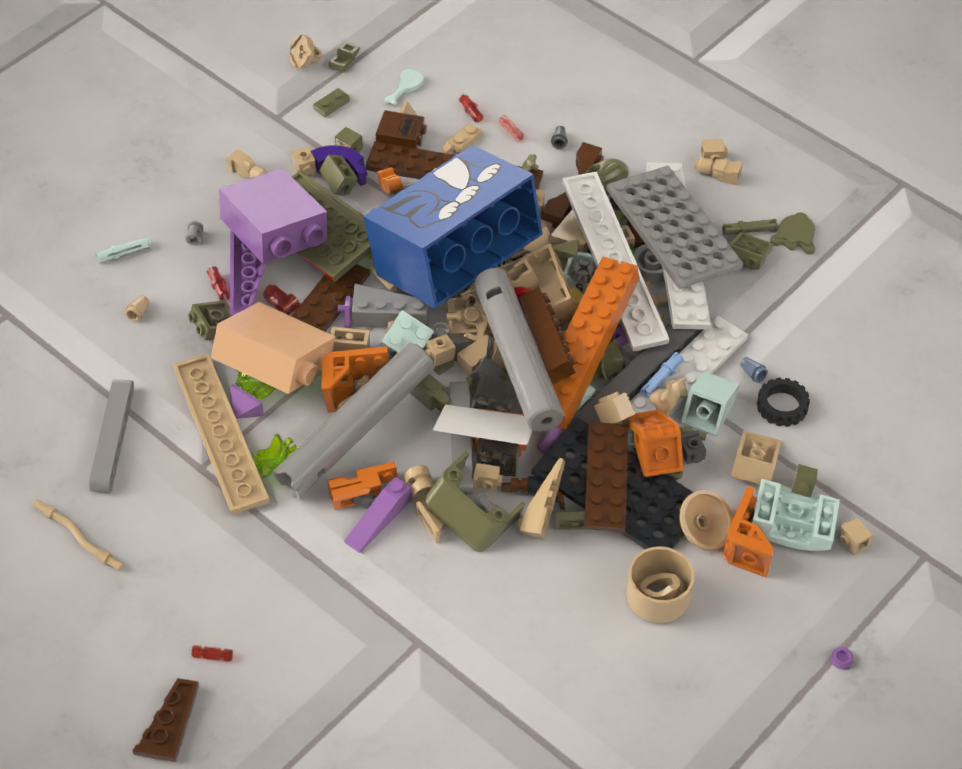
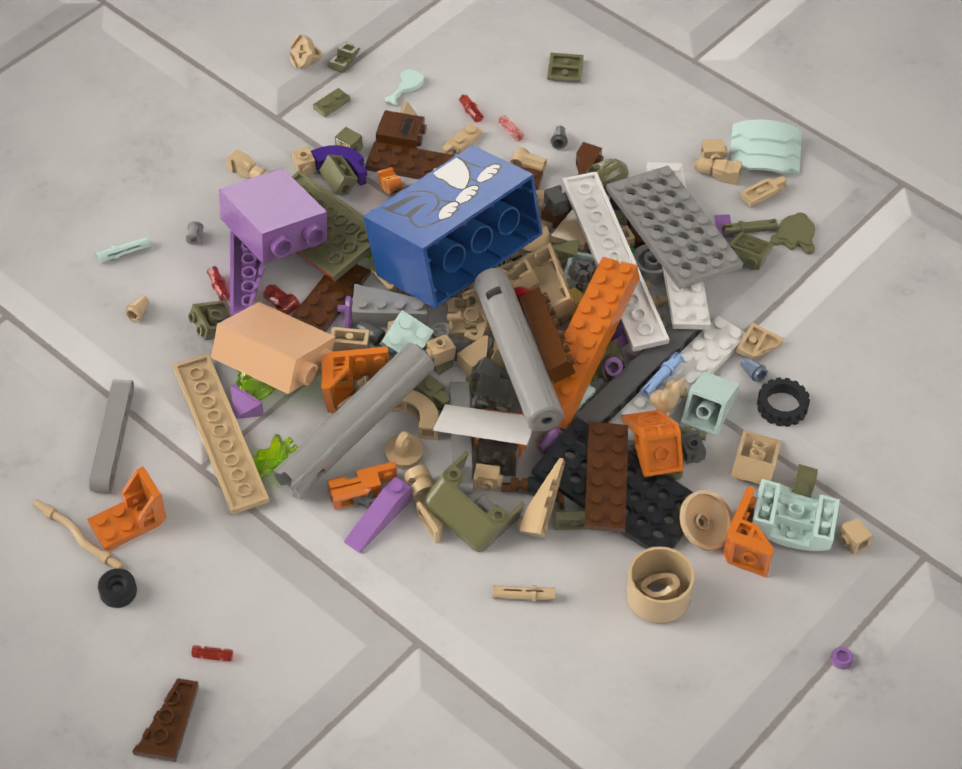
(122, 597): none -> black tyre
(136, 515): none -> orange bracket
(376, 333): none -> dark grey piece
(404, 450): none -> tan tile
(425, 412): none -> tan arch
(524, 159): none -> tan piece
(529, 164): olive plant -> none
(531, 593): none -> tan pin
(555, 200): none -> dark grey brick
(565, 67): none -> olive slope
(613, 370): none -> medium lavender cone
(614, 408): tan brick -> none
(720, 220): none -> medium lavender sticker
(758, 342): none -> tan wing
(763, 190): none -> tan hinge
(766, 146): none -> light aqua slope

